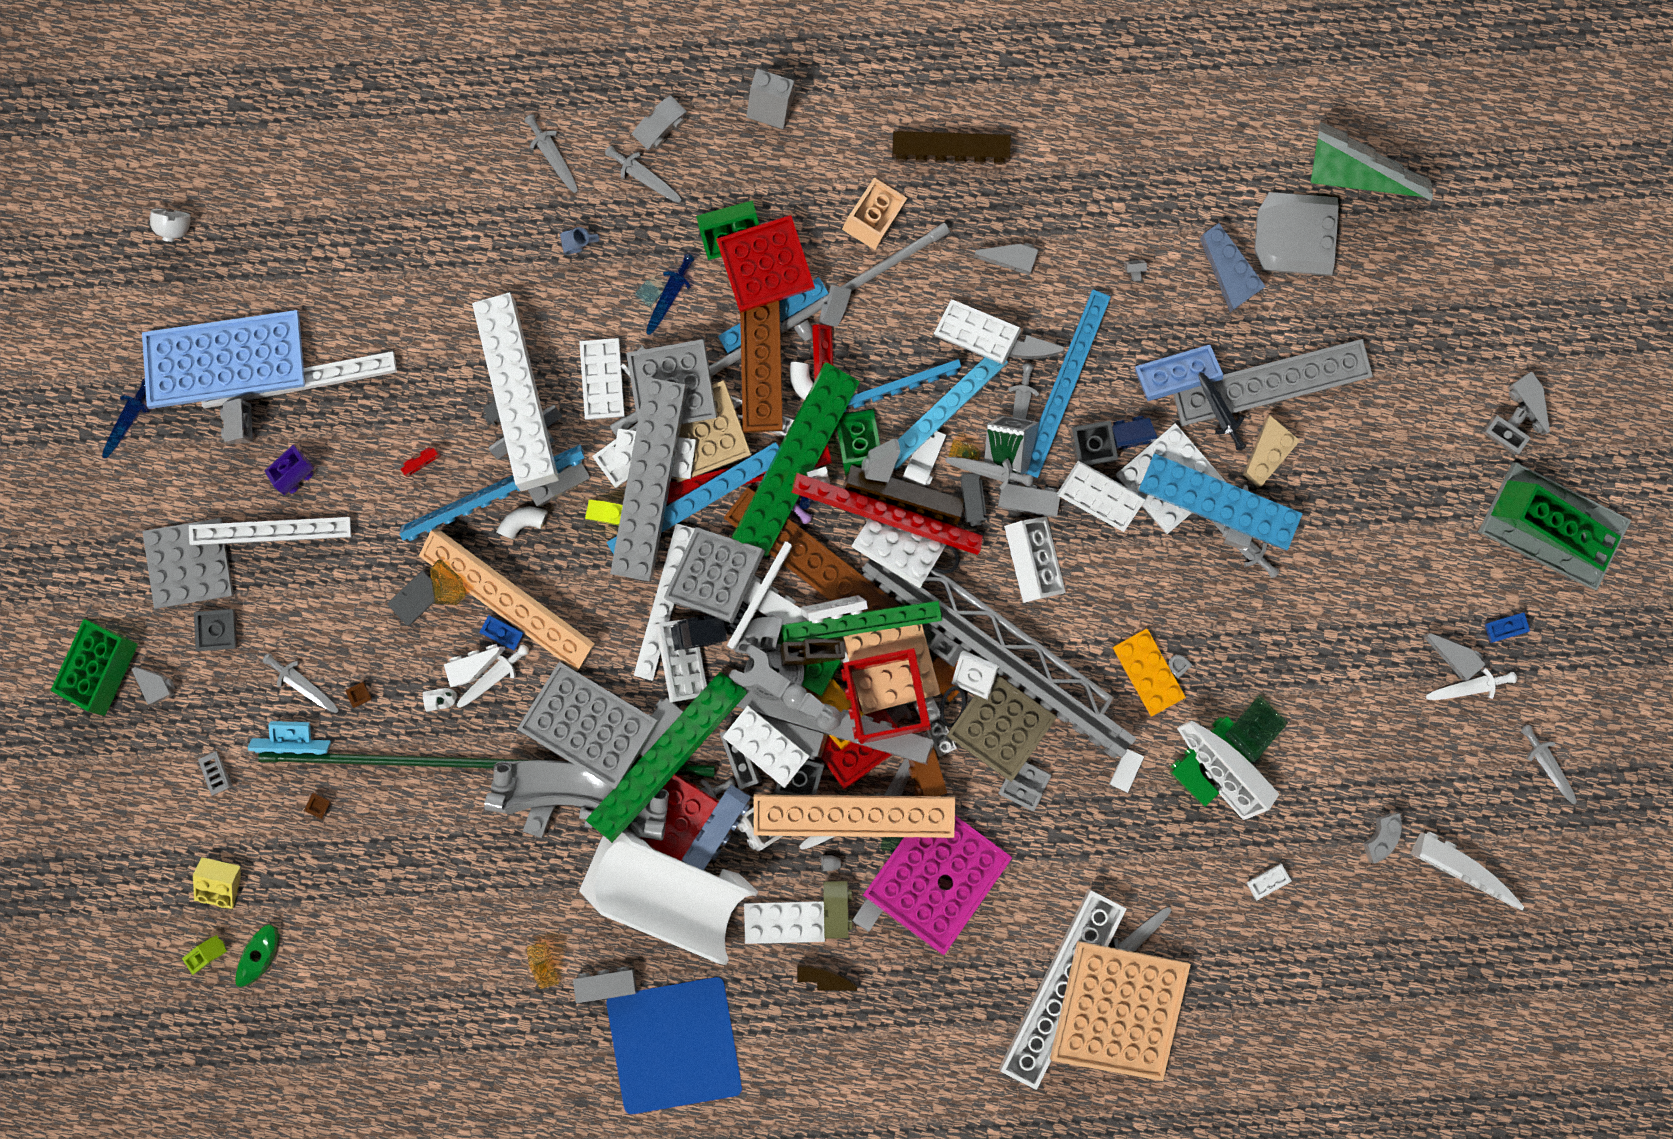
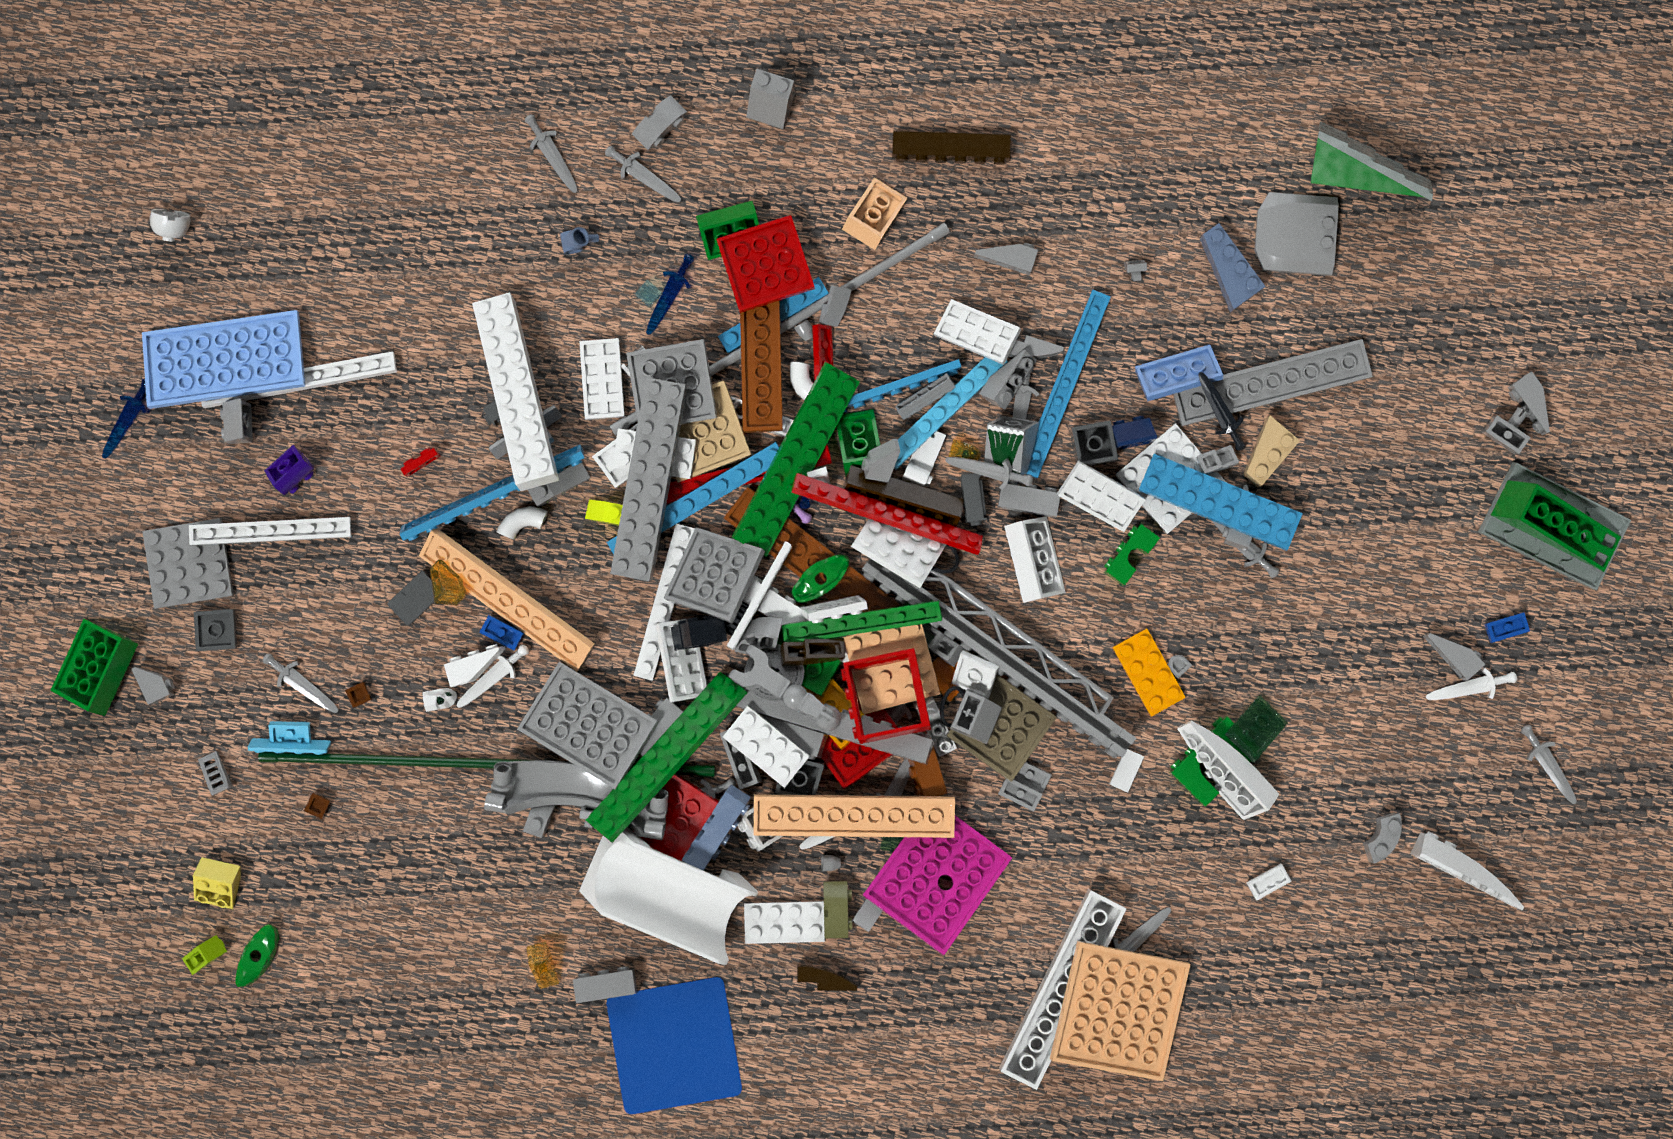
(807, 587): none -> green piece
(925, 396): none -> light grey piece
(976, 717): none -> light grey slope
(1007, 380): none -> light grey slope
(1119, 567): none -> green arch
(1217, 460): none -> light grey slope

